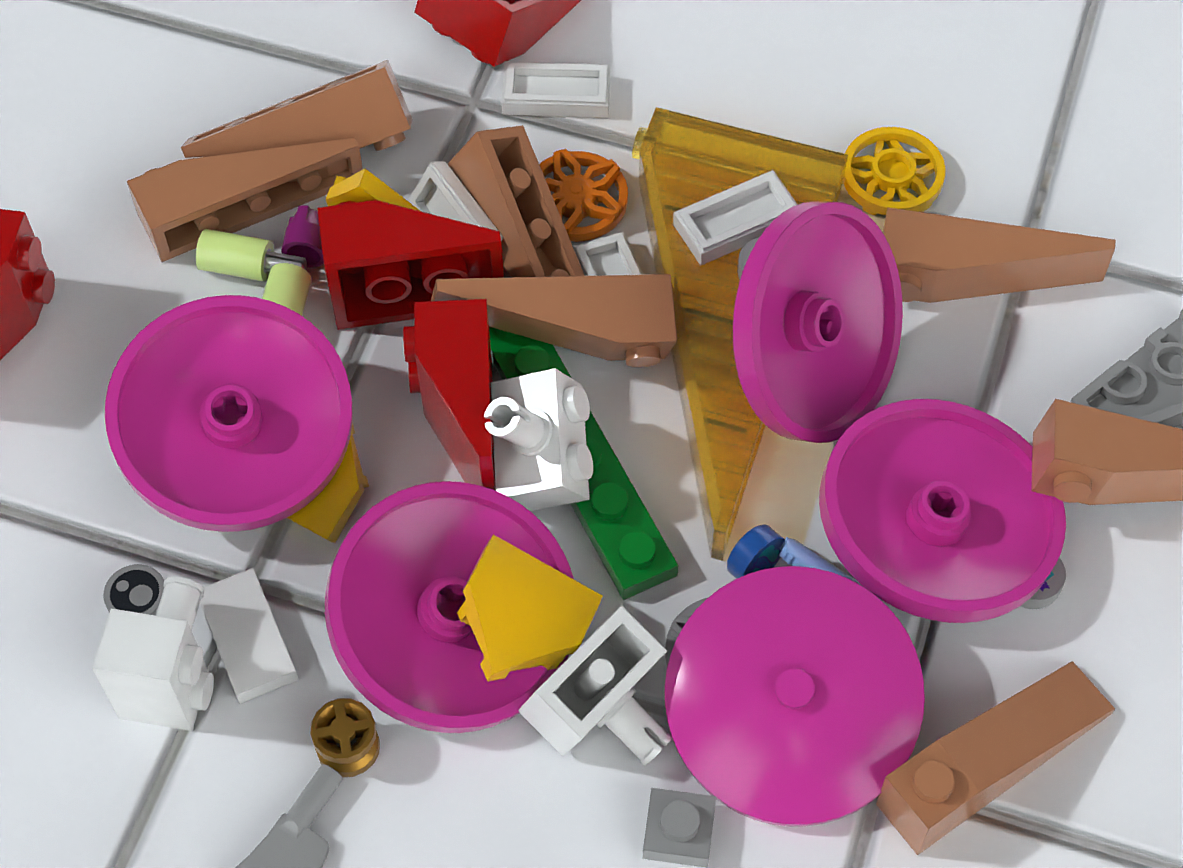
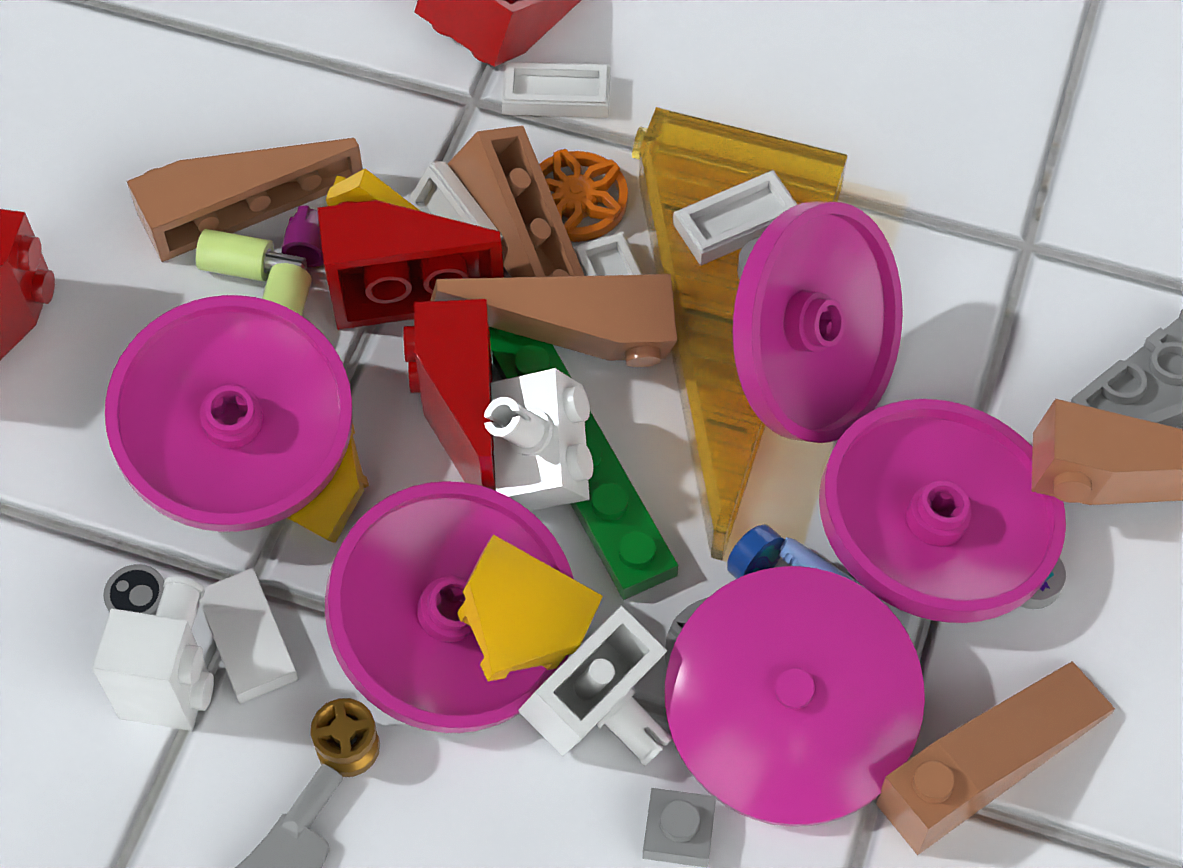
(355, 106): nougat slope -> none
(893, 170): yellow wheel -> none
(972, 258): nougat slope -> none

